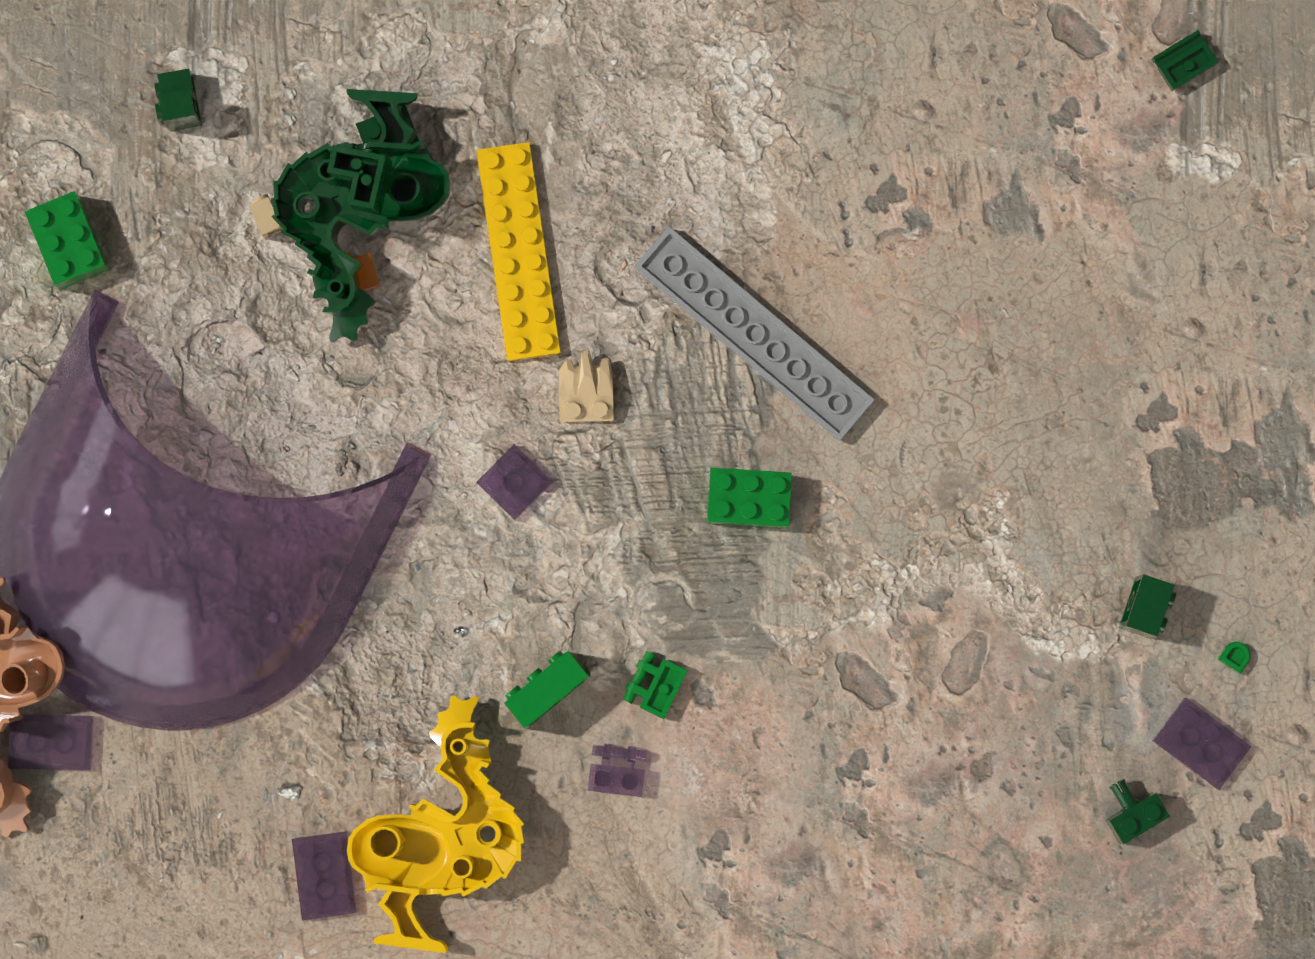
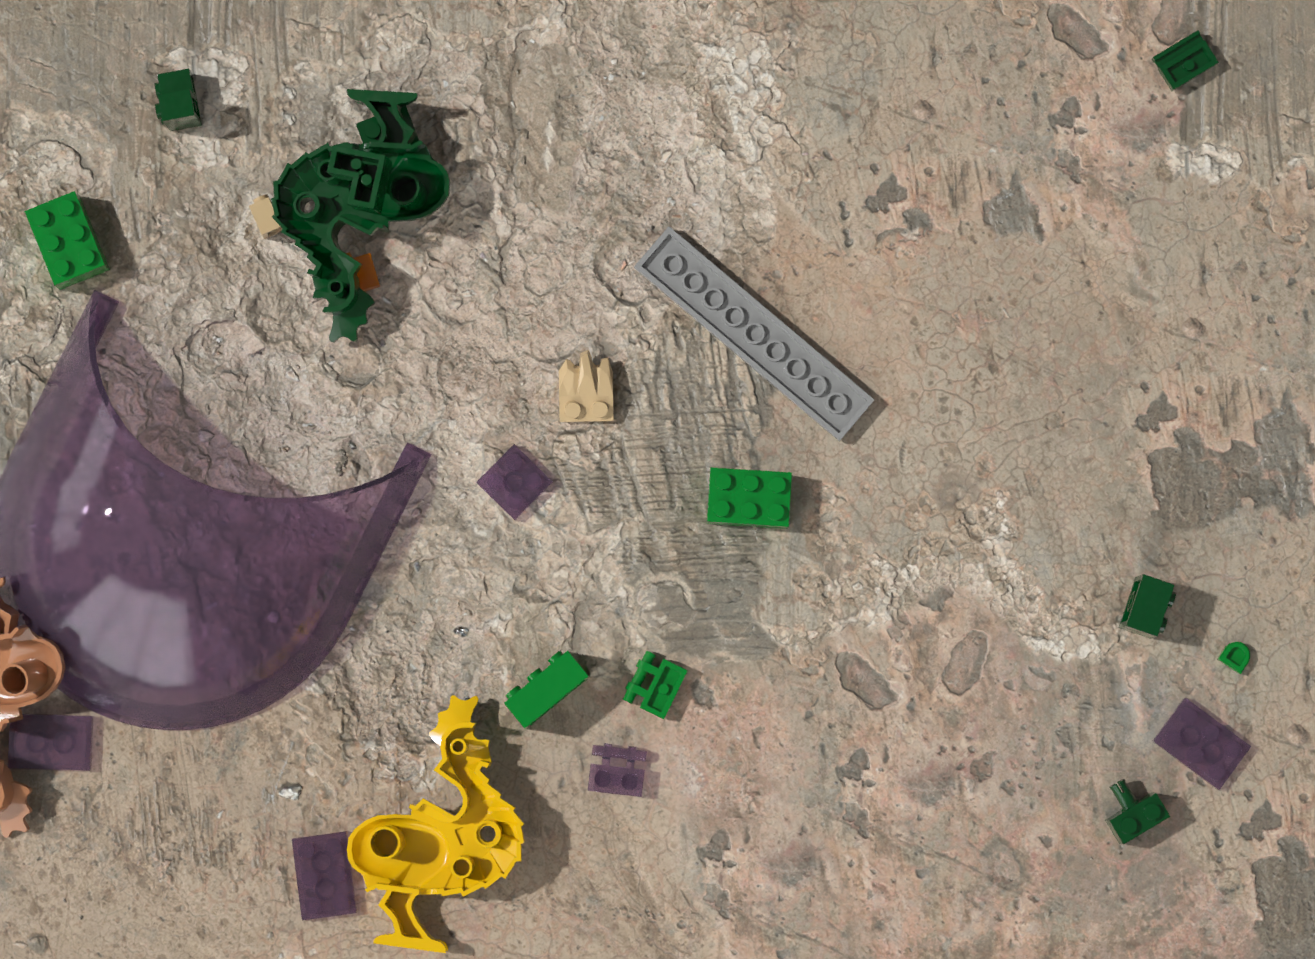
(518, 252): yellow plate -> none

